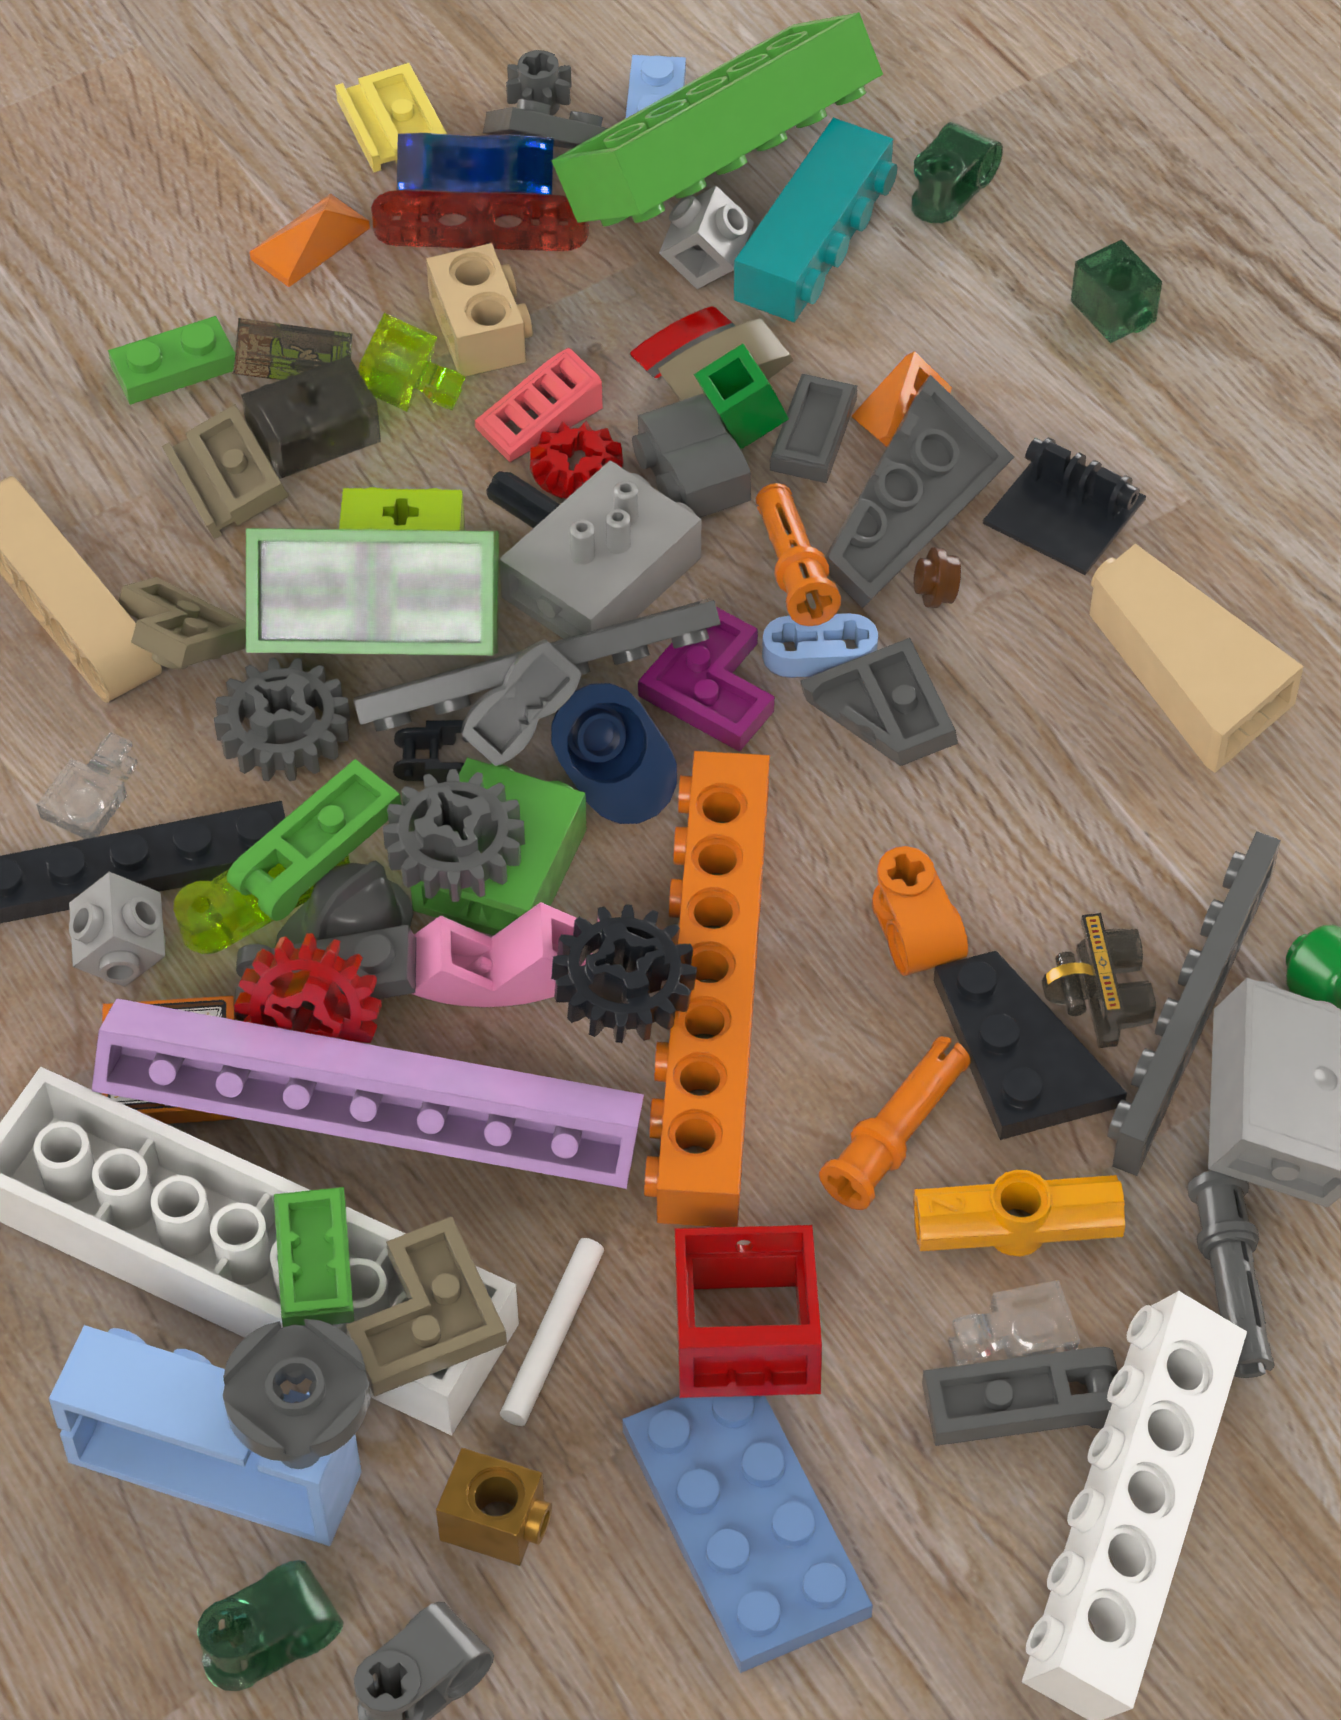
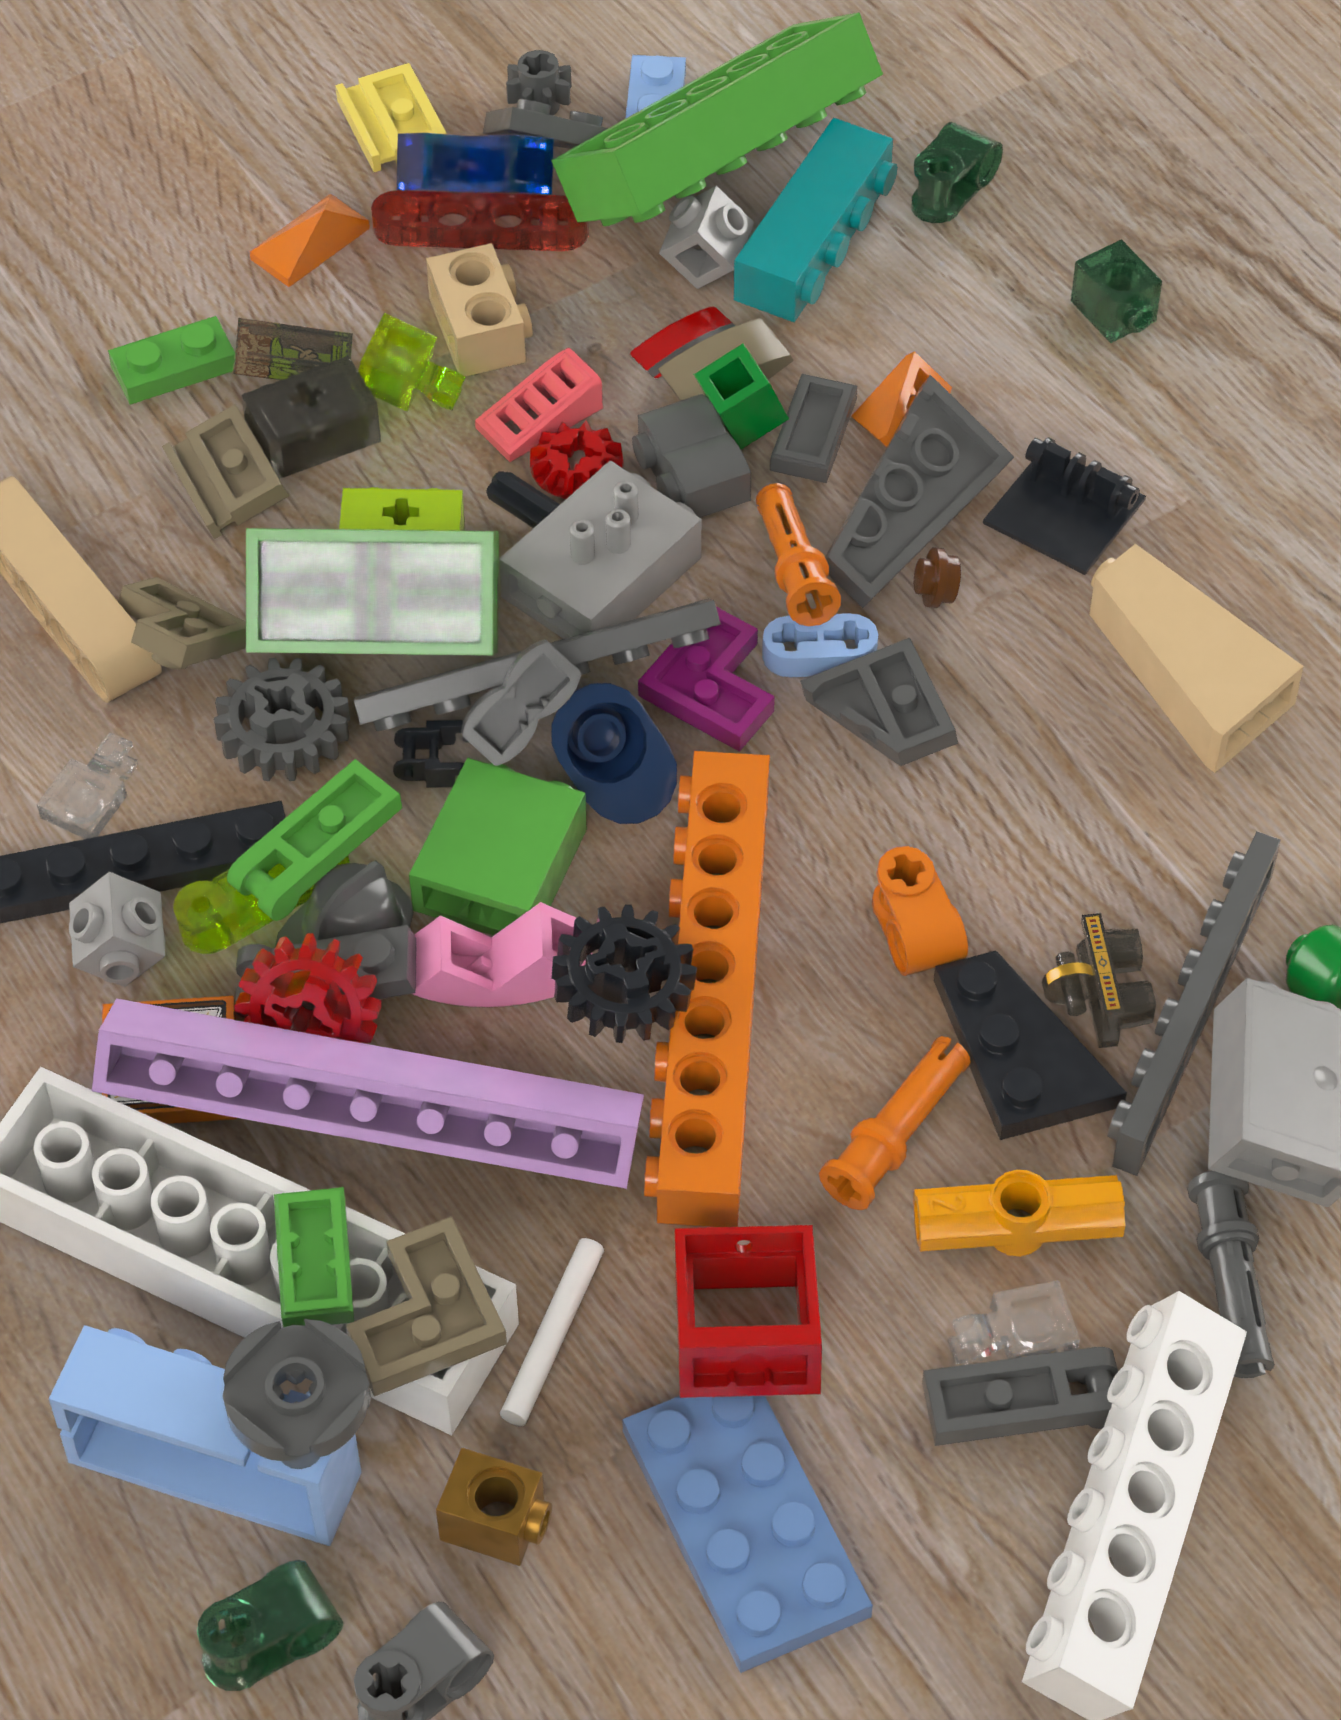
(449, 835): dark grey gear -> none

